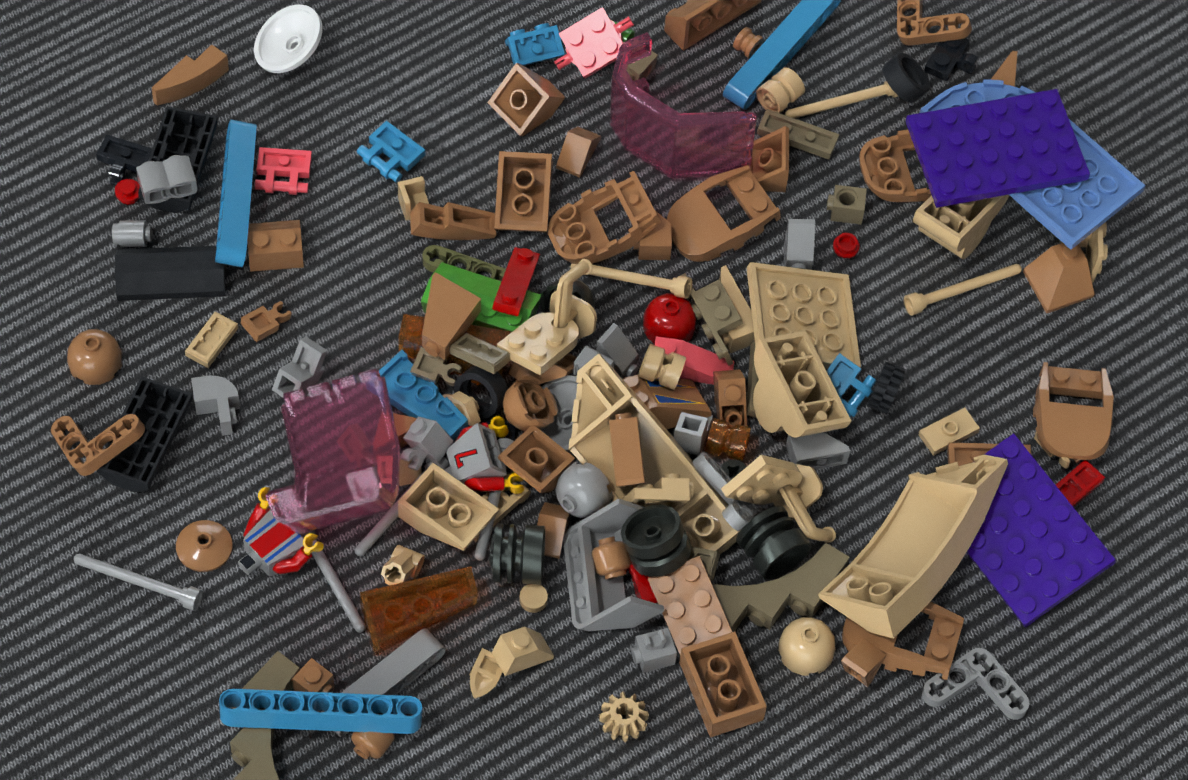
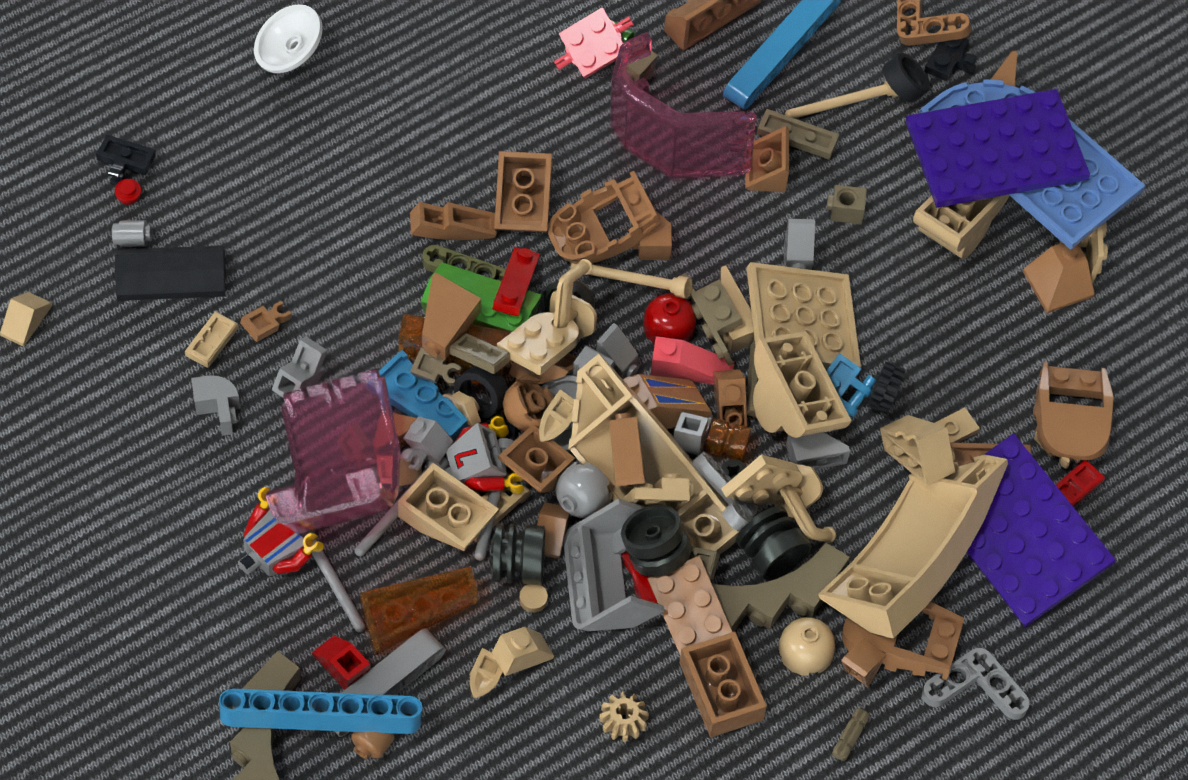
(24, 317): none -> tan slope
(93, 450): medium nougat beam -> none
(94, 357): medium nougat cylinder -> none
(161, 412): black piece -> none
(166, 179): light grey brick -> none
(183, 134): black piece -> none
(189, 597): light grey piece -> none
(190, 76): medium nougat slope -> none
(204, 556): medium nougat dish -> none
(236, 193): dark azure beam -> none
(275, 245): medium nougat slope -> none
(283, 163): coral plate -> none
(313, 678): medium nougat brick -> none
(341, 661): none -> red slope
(396, 146): dark azure plate -> none
(402, 565): tan piece -> none
(410, 194): tan panel -> none
(525, 99): medium nougat slope -> none
(536, 45): dark azure bracket -> none
(556, 416): none -> tan plate
(577, 150): medium nougat slope -> none
(611, 558): medium nougat head -> none
(654, 650): light grey brick -> none
(662, 366): tan wheel -> none
(699, 228): medium nougat slope -> none
(747, 42): medium nougat wheel -> none
(780, 90): tan wheel -> none
(846, 245): red plate -> none
(850, 734): none -> dark tan axle
(887, 170): medium nougat slope -> none
(917, 302): tan piece -> none
(920, 447): none -> tan wedge

